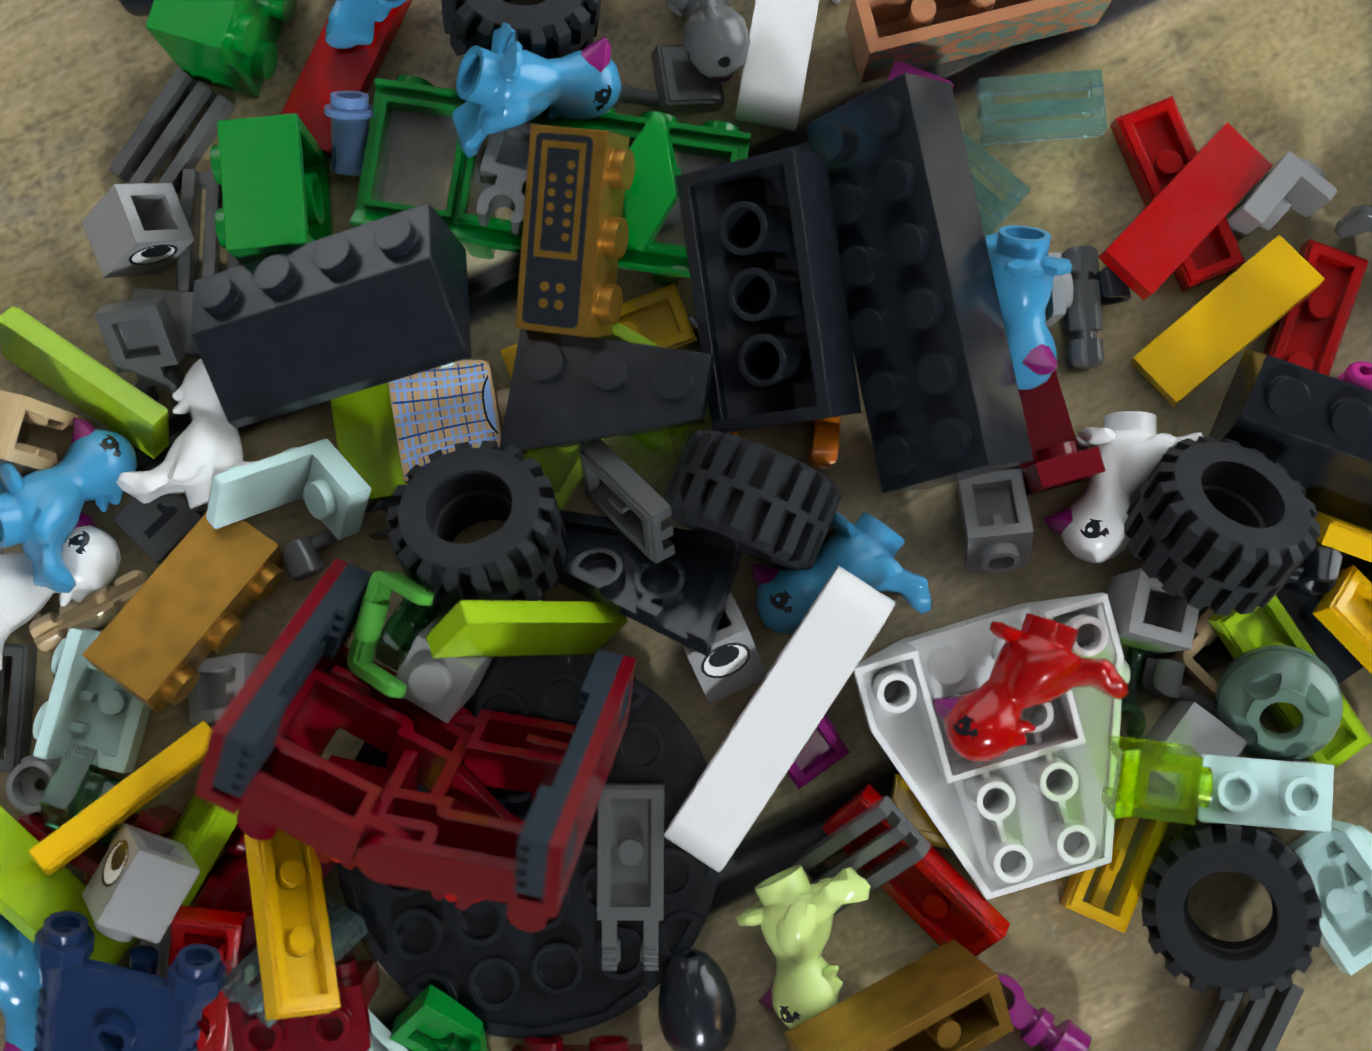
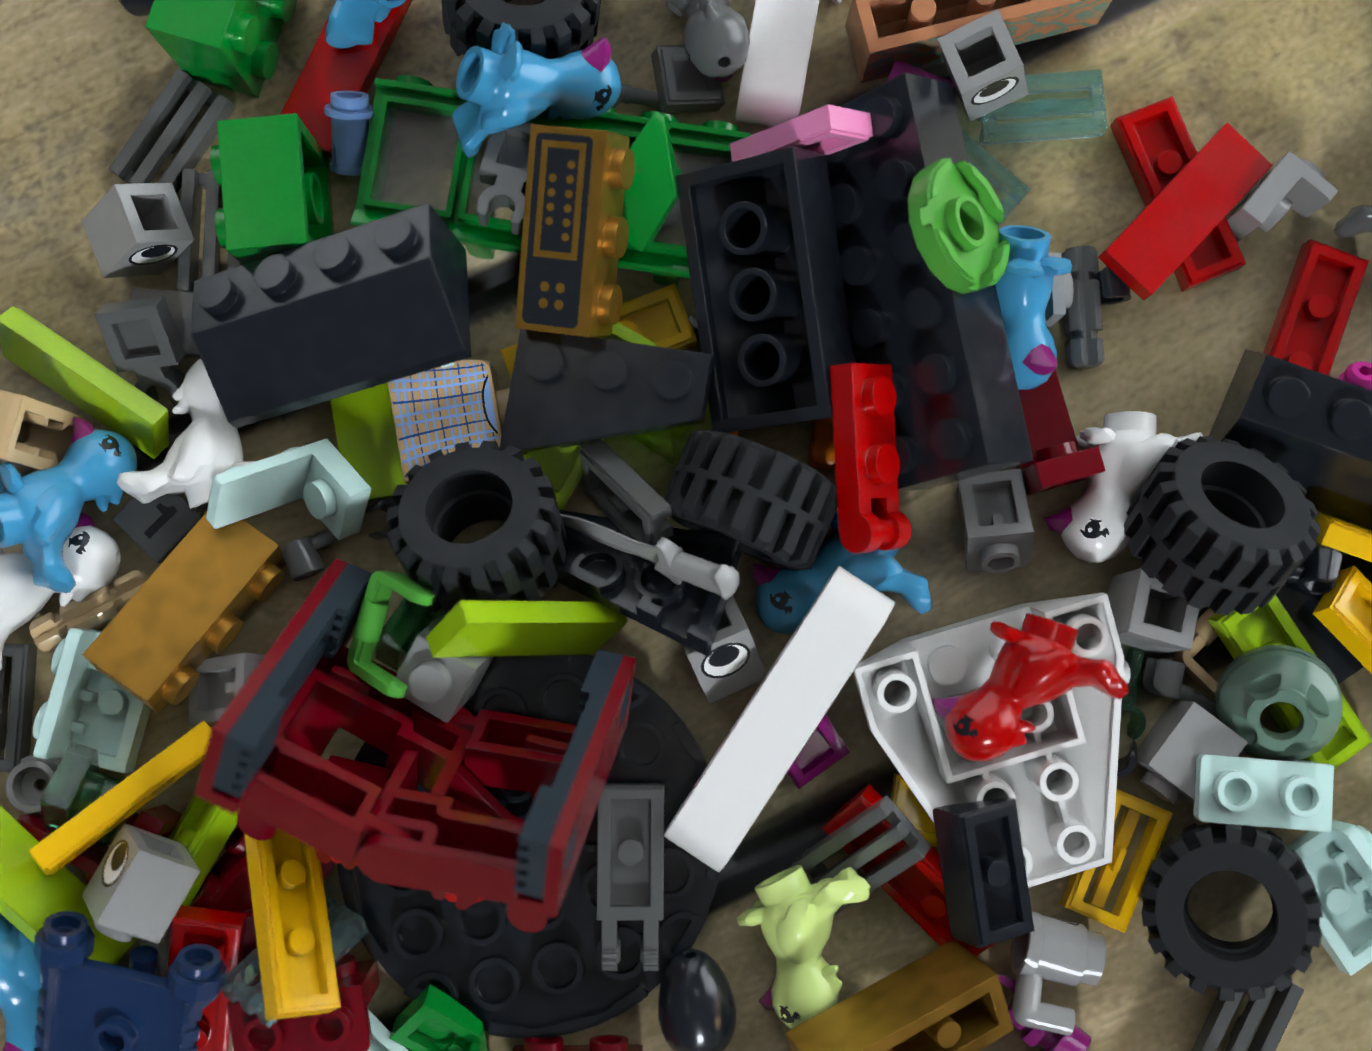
(668, 557): none -> light grey sword
(820, 131): none -> bright pink tile
(867, 458): none -> red plate
(956, 225): none -> bright green tile
(983, 871): none -> black slope
(984, 65): none -> light grey brick
(1054, 953): none -> light grey piece
(1157, 781): clear neon green window -> none
(1227, 320): yellow tile -> none

